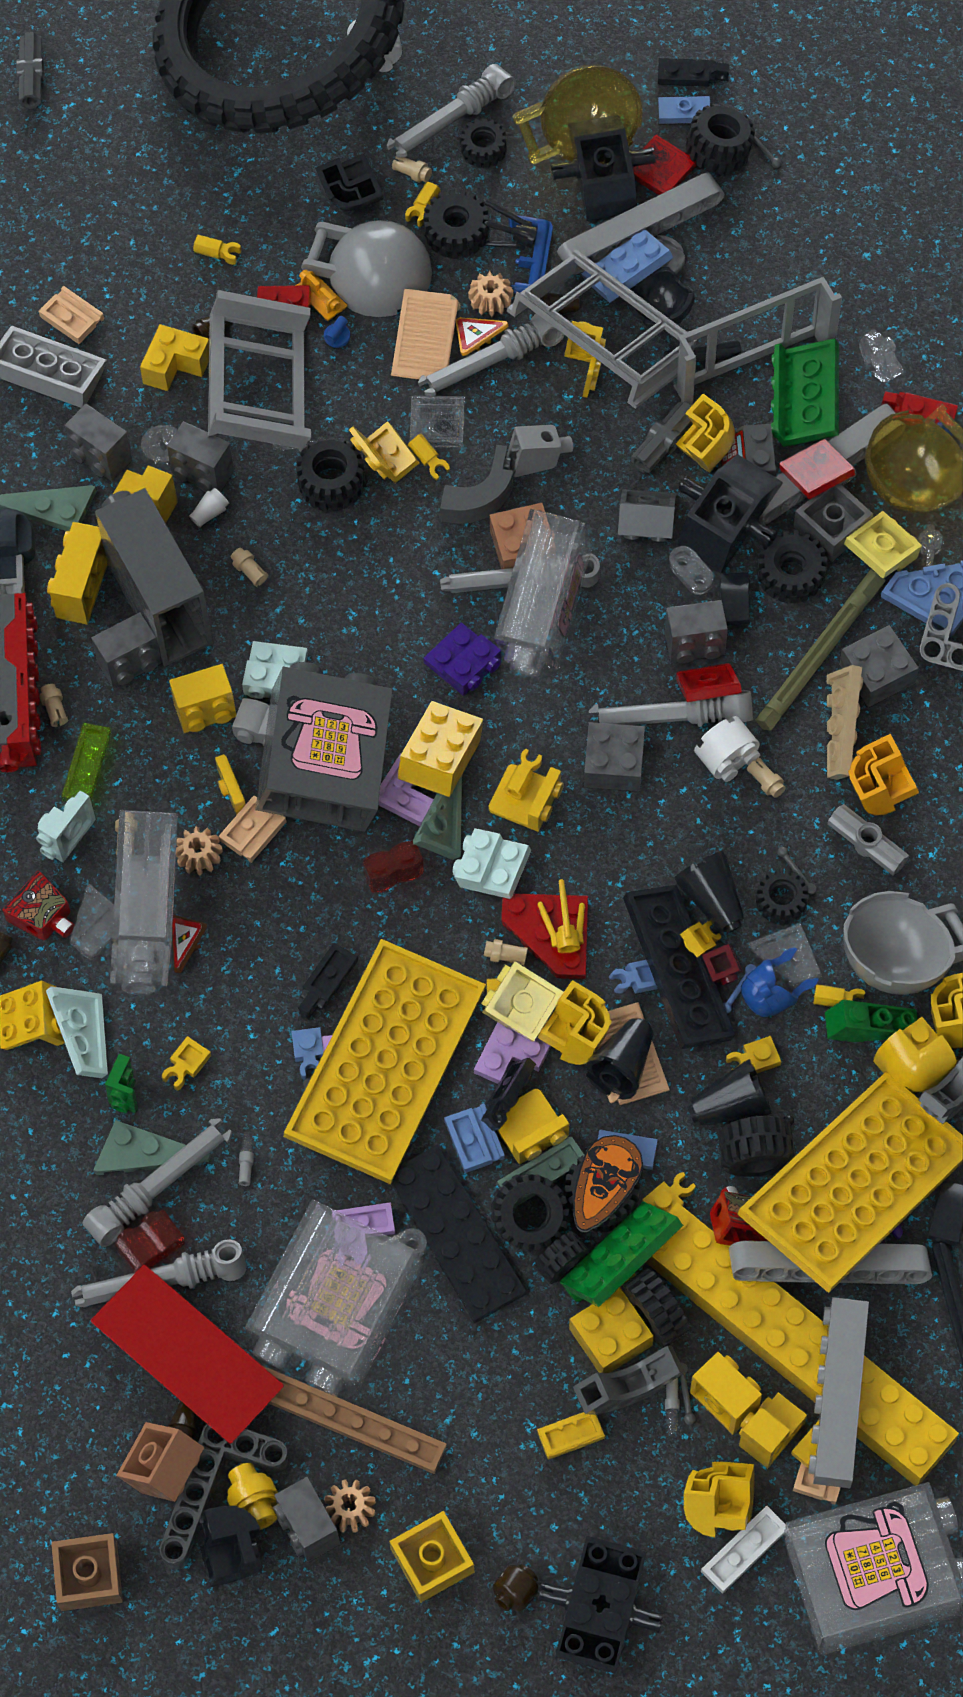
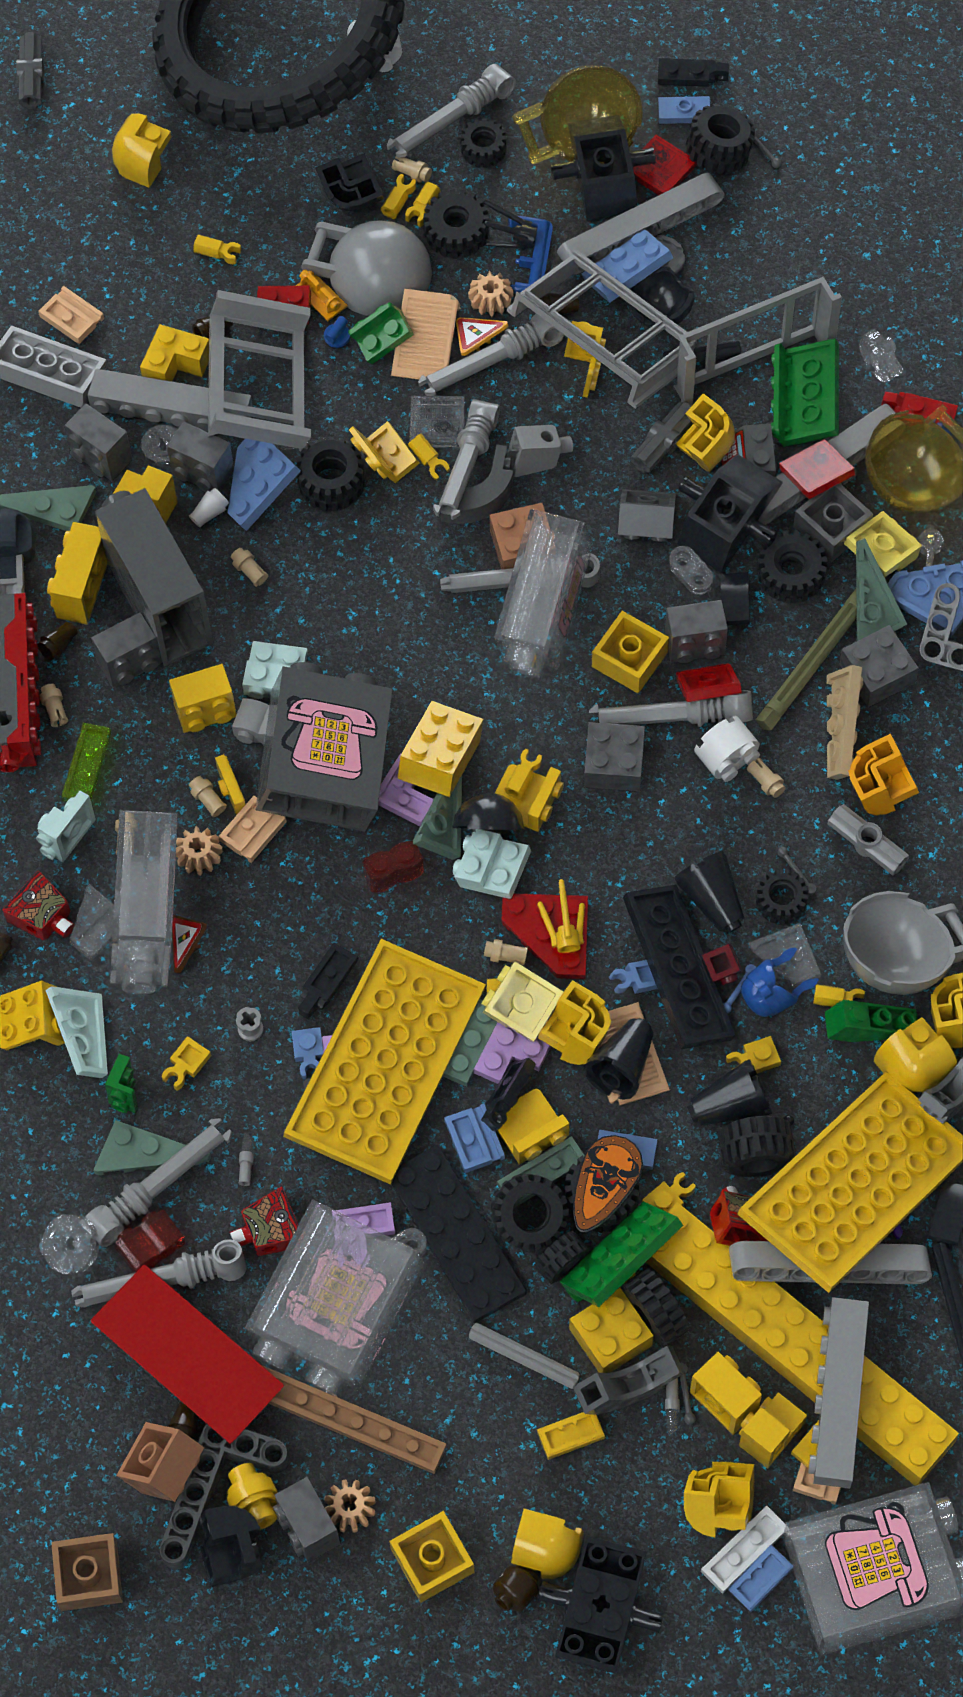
(54, 1244): none -> clear plate
(56, 641): none -> dark brown cone
(138, 149): none -> yellow brick
(155, 399): none -> light grey brick
(203, 790): none -> tan animal
(248, 1032): none -> light grey bush
(257, 480): none -> medium blue plate
(267, 1224): none -> torso
(381, 332): none -> green bracket
(398, 197): none -> yellow bar
(463, 659): dark purple plate -> none
(470, 1046): none -> sand green plate
(472, 442): none -> light grey piece
(488, 812): none -> black cylinder
(524, 1355): none -> light grey axle
(546, 1544): none -> yellow brick
(630, 652): none -> yellow brick
(700, 938): yellow plate -> none
(761, 1578): none -> medium blue plate
(874, 598): none -> sand green wing

